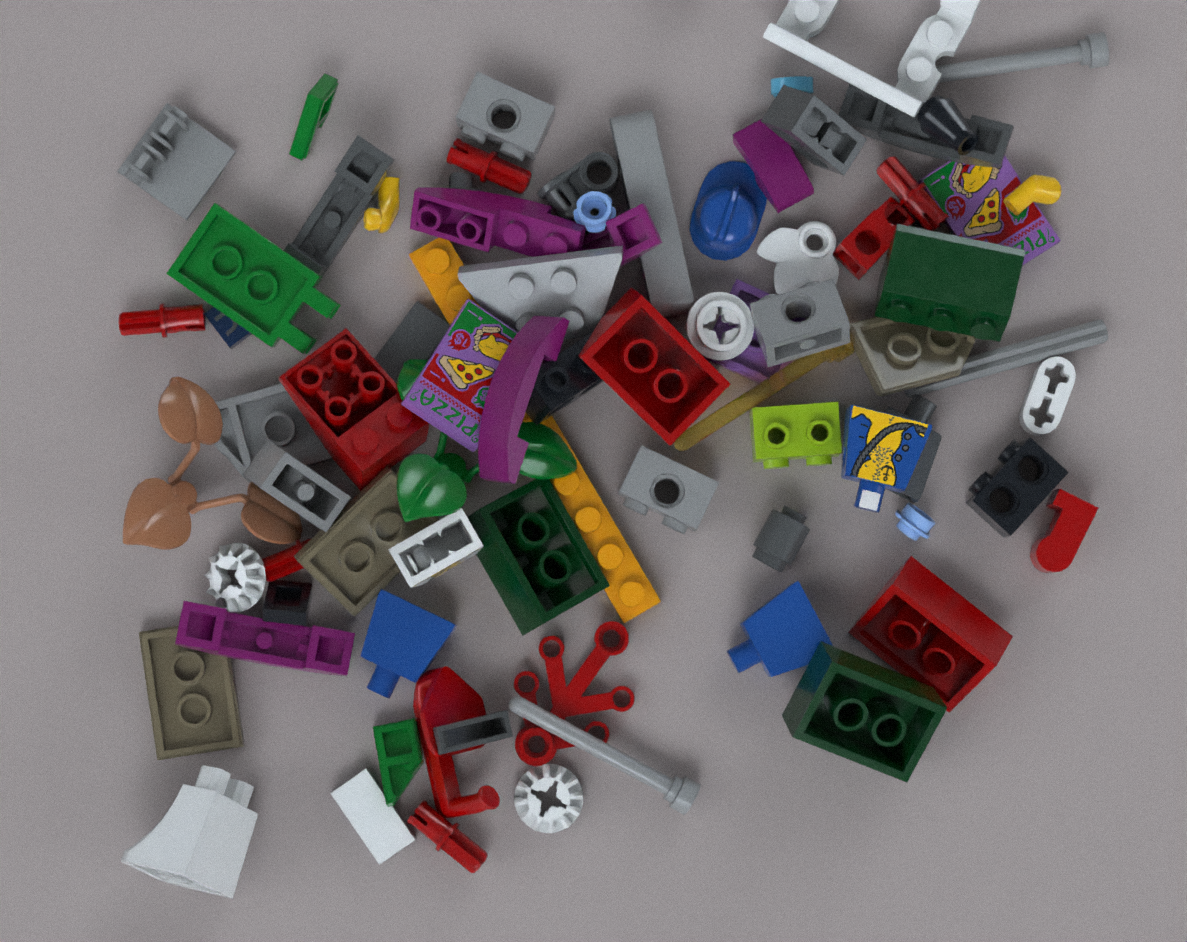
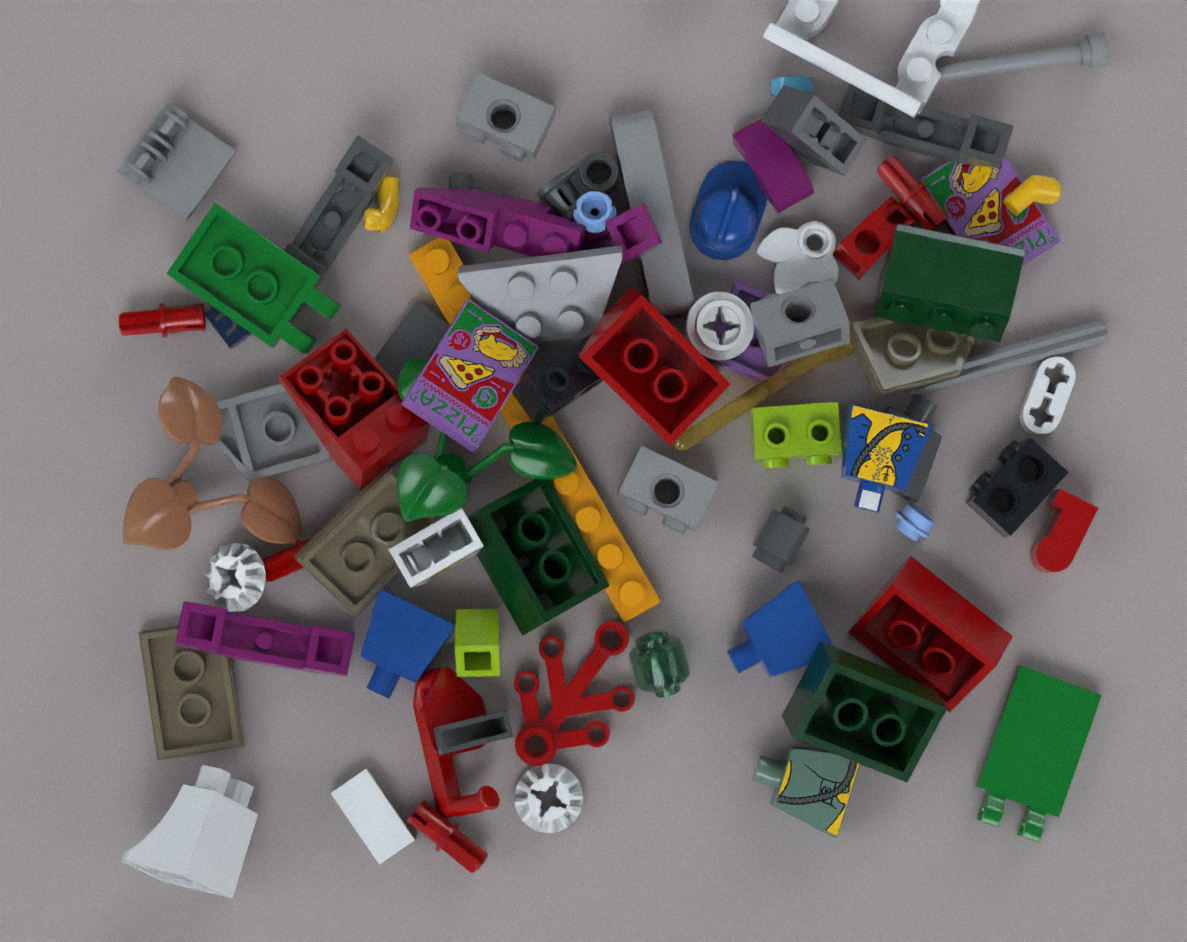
(287, 602): black plate -> none
(296, 485): light grey brick -> none
(313, 115): green tile -> none
(398, 756): green tile -> none
(477, 642): none -> lime brick
(489, 166): red axle -> none
(509, 394): magenta slope -> none
(659, 663): none -> clear green head
(677, 791): light grey piece -> none
(810, 786): none -> sand green torso
(944, 122): black cone -> none
(1035, 749): none -> green tile

